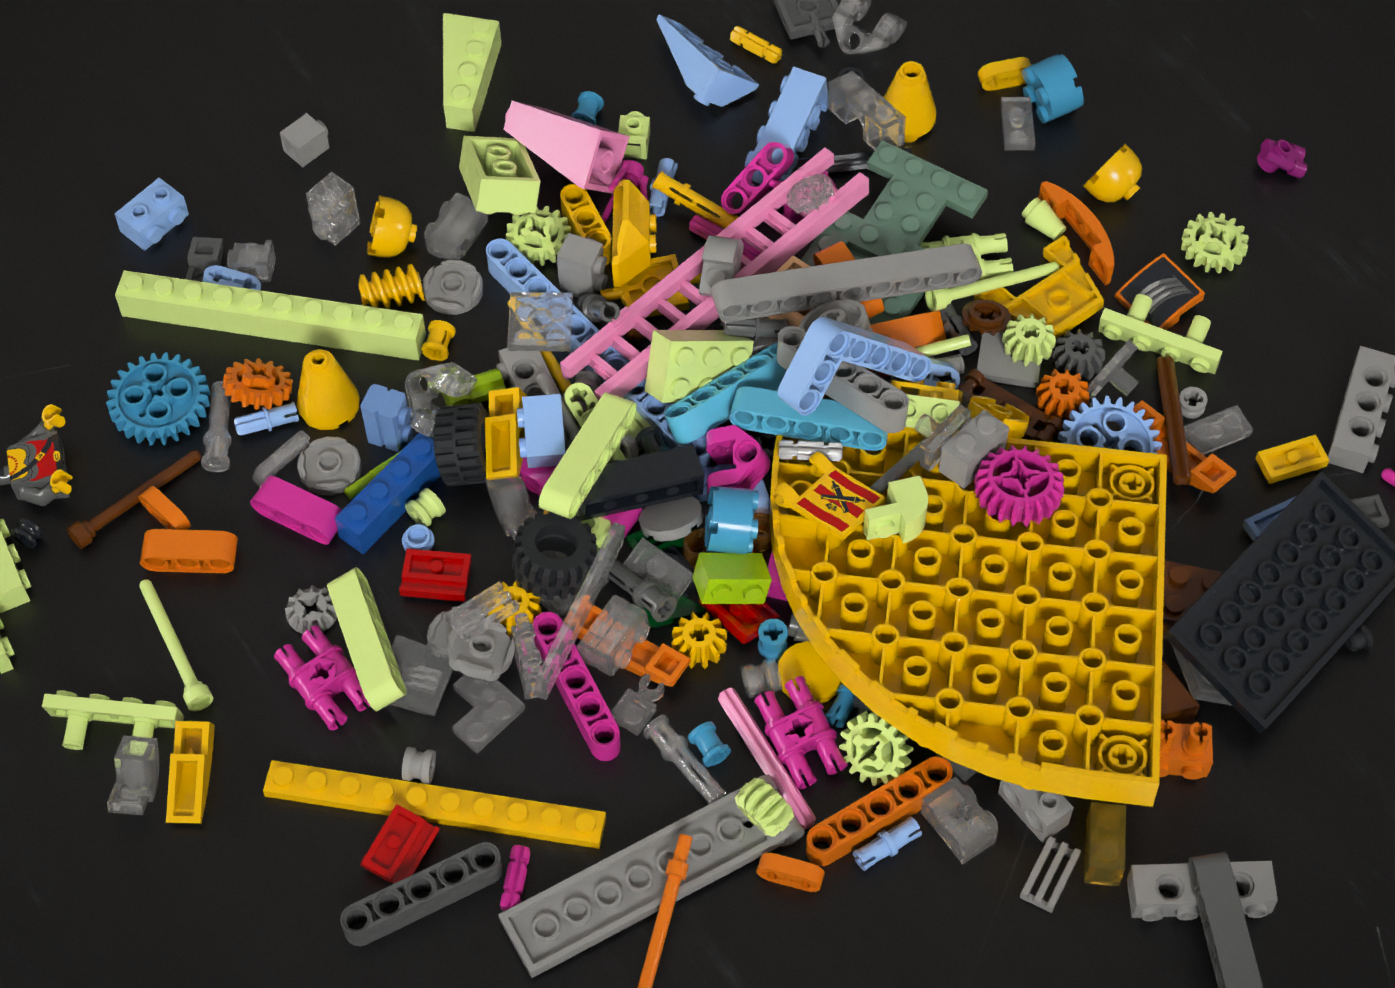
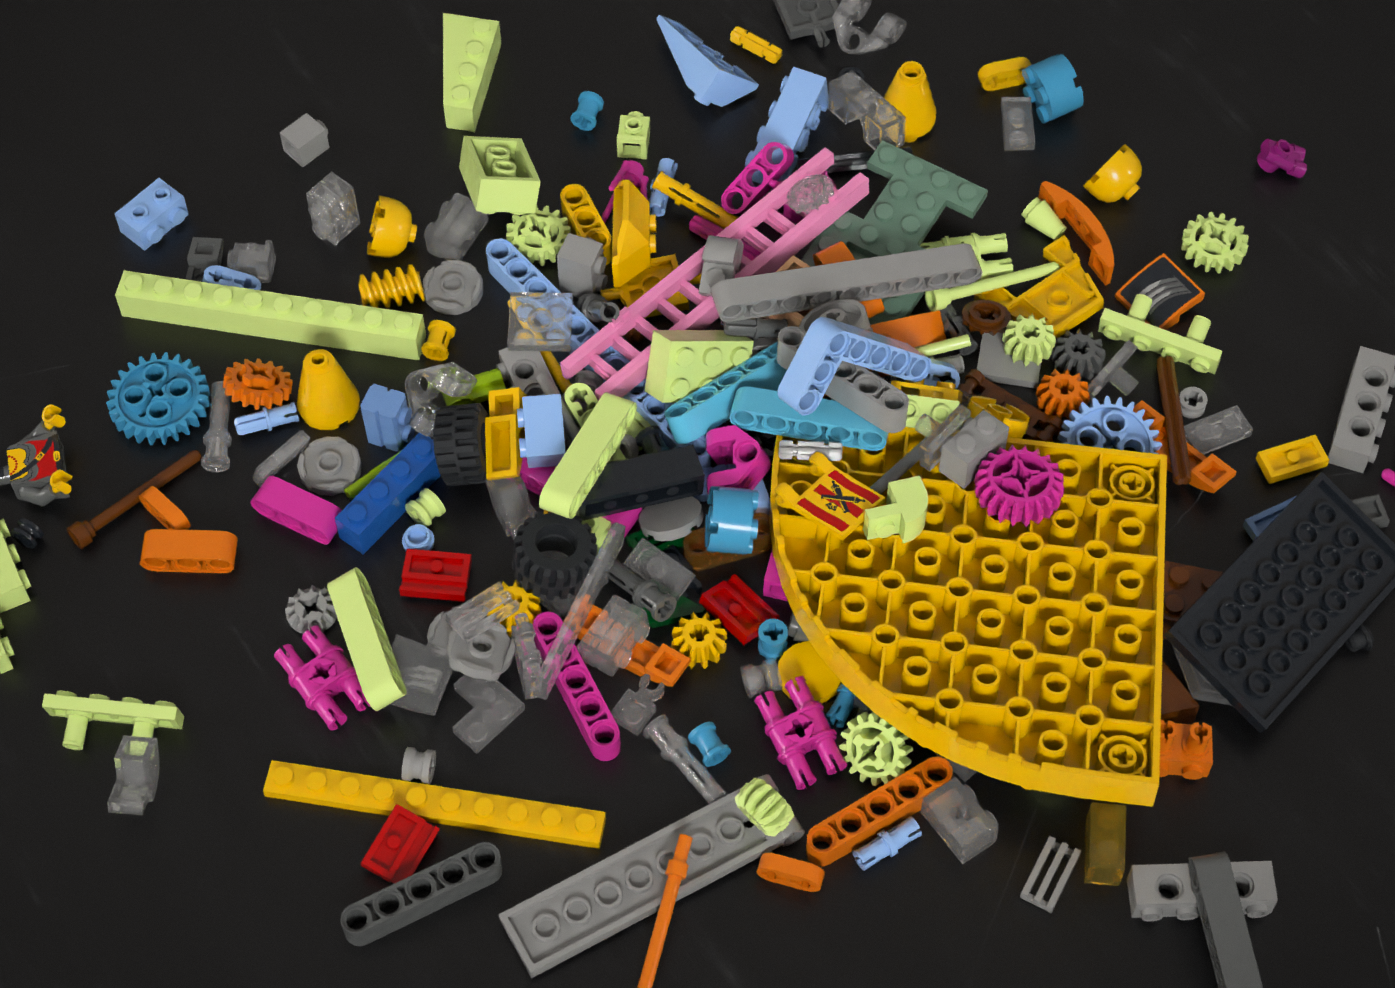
(189, 771): yellow slope -> none
(196, 694): yellowish green piece -> none
(515, 877): dark pink axle -> none
(575, 148): bright pink slope -> none
(731, 578): lime brick -> none
(765, 755): bright pink axle -> none
(1039, 810): light grey brick -> none

